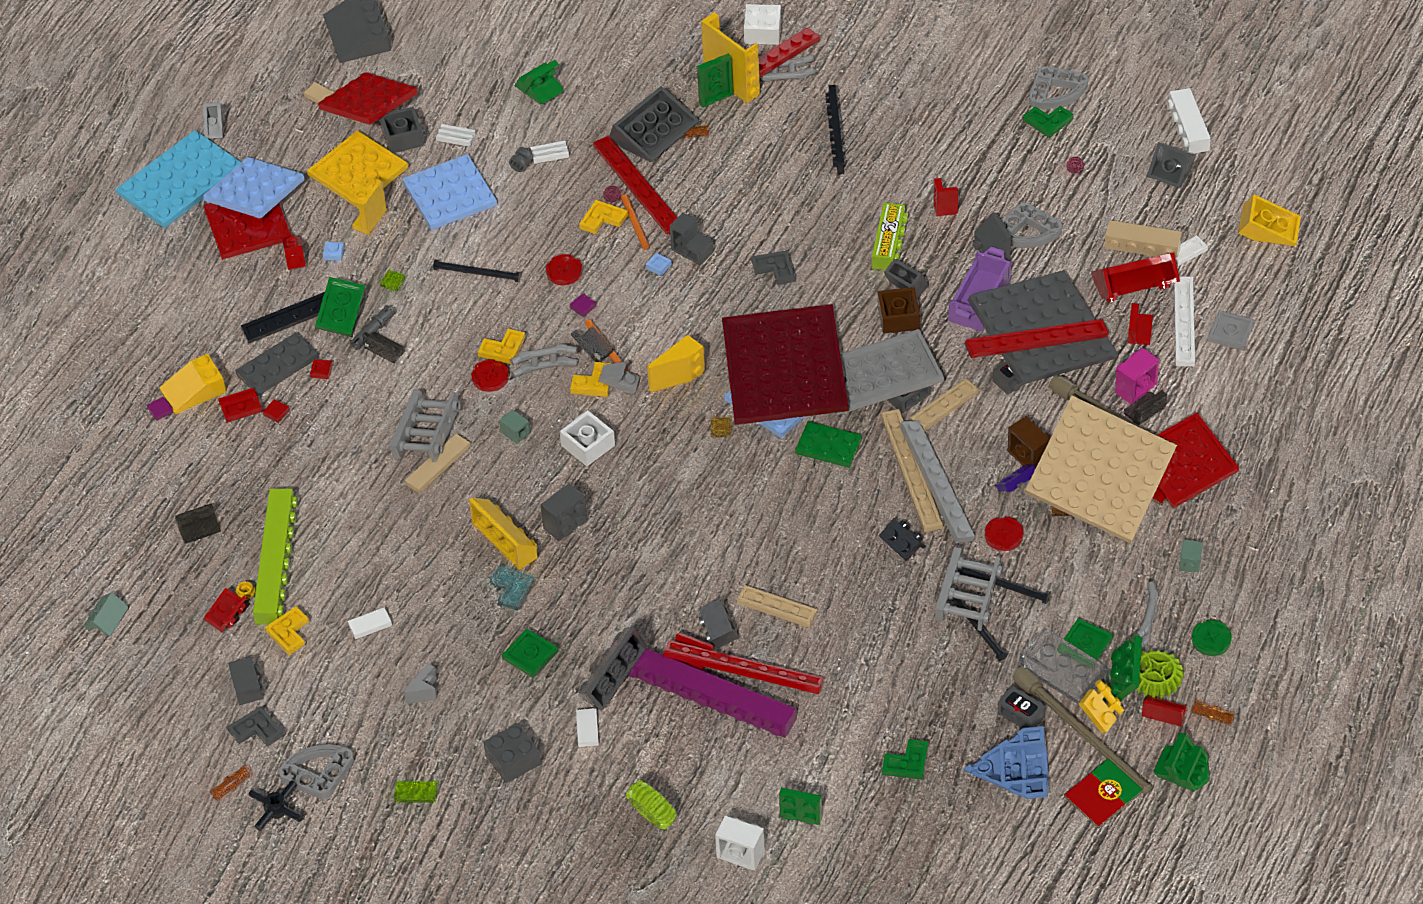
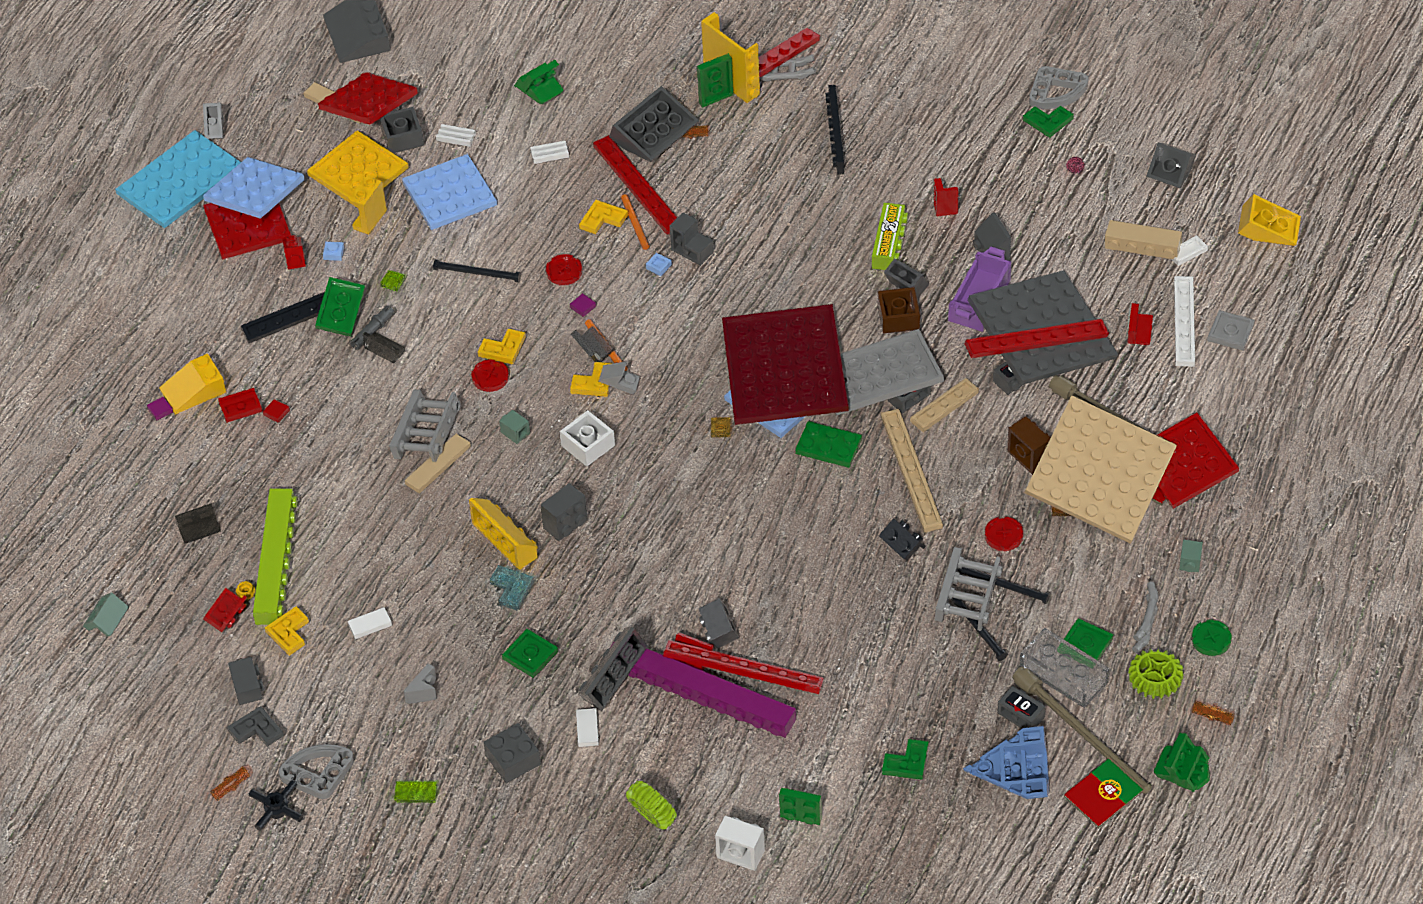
(276, 364): dark grey plate -> none
(321, 369): red tile -> none
(520, 160): dark grey wheel -> none
(553, 359): light grey piece -> none
(612, 194): clear pink plate -> none
(677, 365): yellow slope -> none
(762, 24): white brick -> none
(774, 262): dark grey plate -> none
(777, 606): tan tile -> none
(937, 481): light grey plate -> none
(1021, 475): dark purple plate -> none
(1027, 216): light grey beam -> none
(1097, 710): yellow plate -> none
(1126, 668): green plate -> none
(1136, 276): red windscreen -> none
(1136, 375): dark pink brick -> none
(1146, 407): clear smoke panel -> none
(1163, 711): red panel -> none
(1188, 120): white brick -> none

